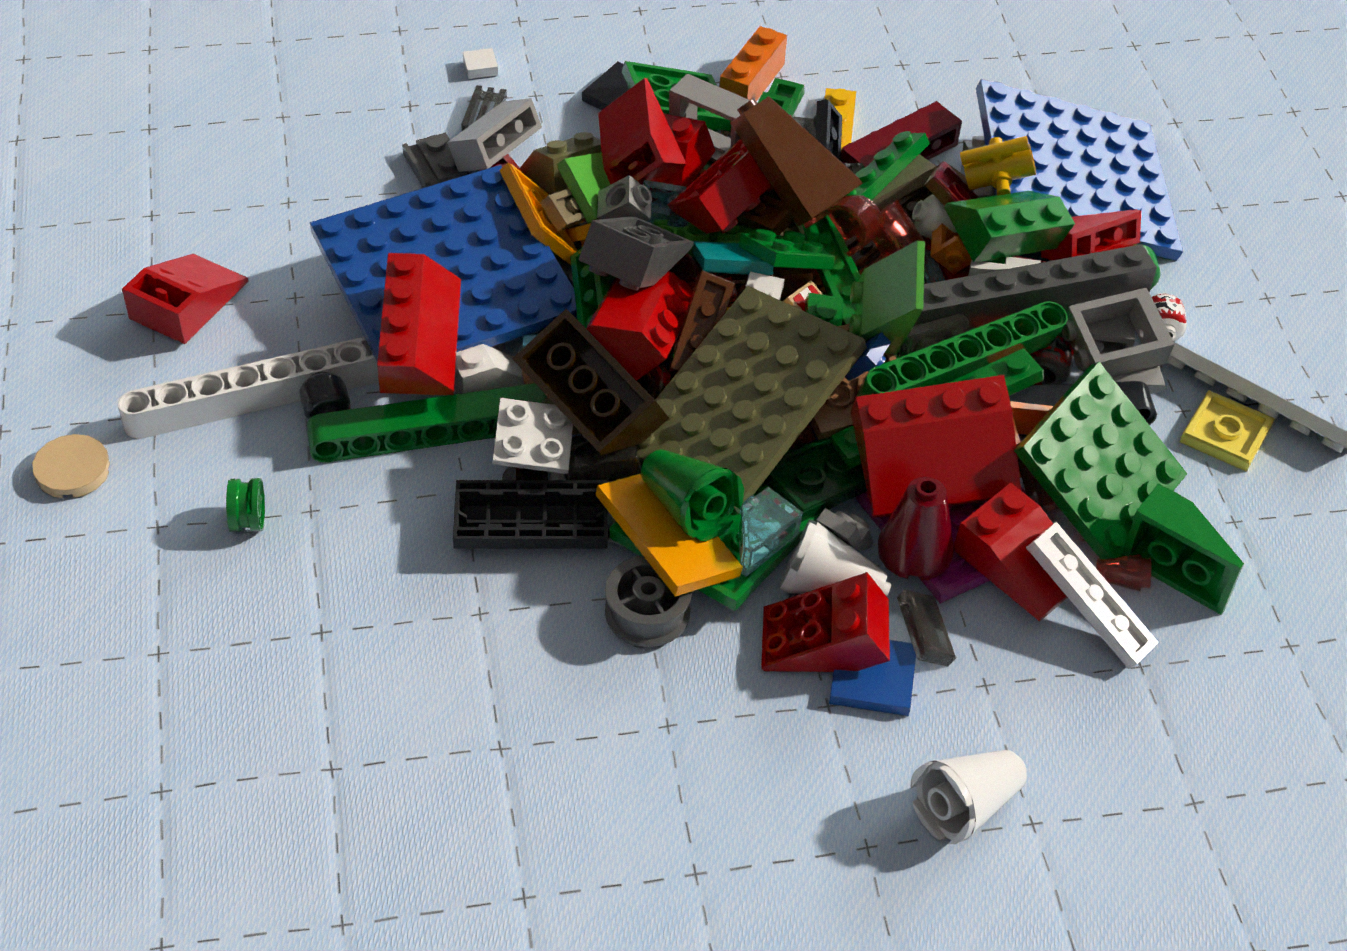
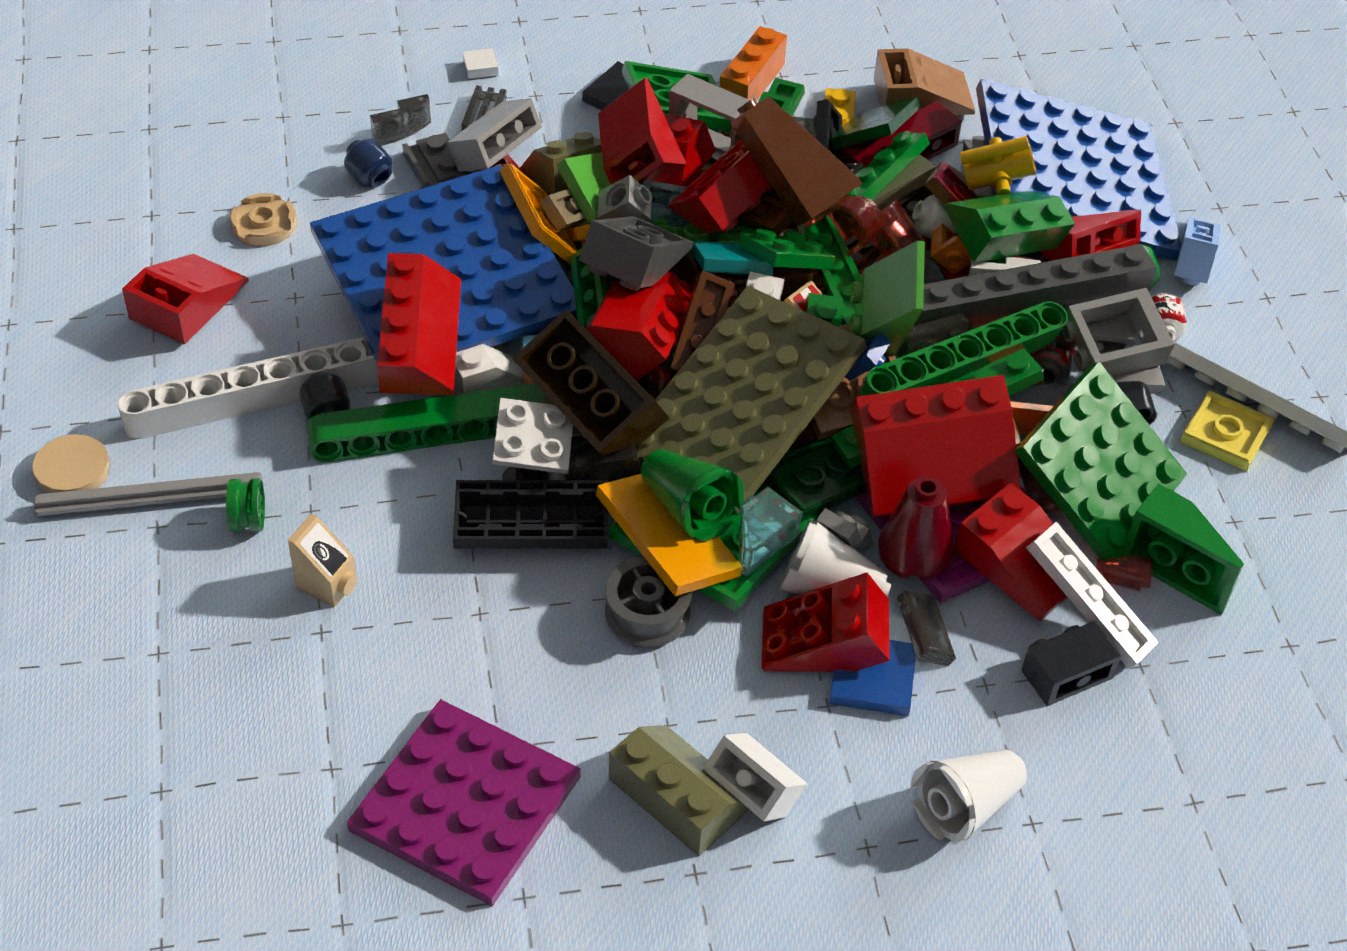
(136, 495): none -> light grey axle
(263, 220): none -> tan tile
(321, 562): none -> tan slope
(368, 163): none -> dark blue head
(409, 118): none -> clear smoke slope
(464, 801): none -> magenta plate
(670, 785): none -> olive slope
(754, 776): none -> white brick
(875, 123): none -> dark green tile
(909, 74): none -> medium nougat slope
(1070, 662): none -> black brick
(1197, 251): none -> light blue slope

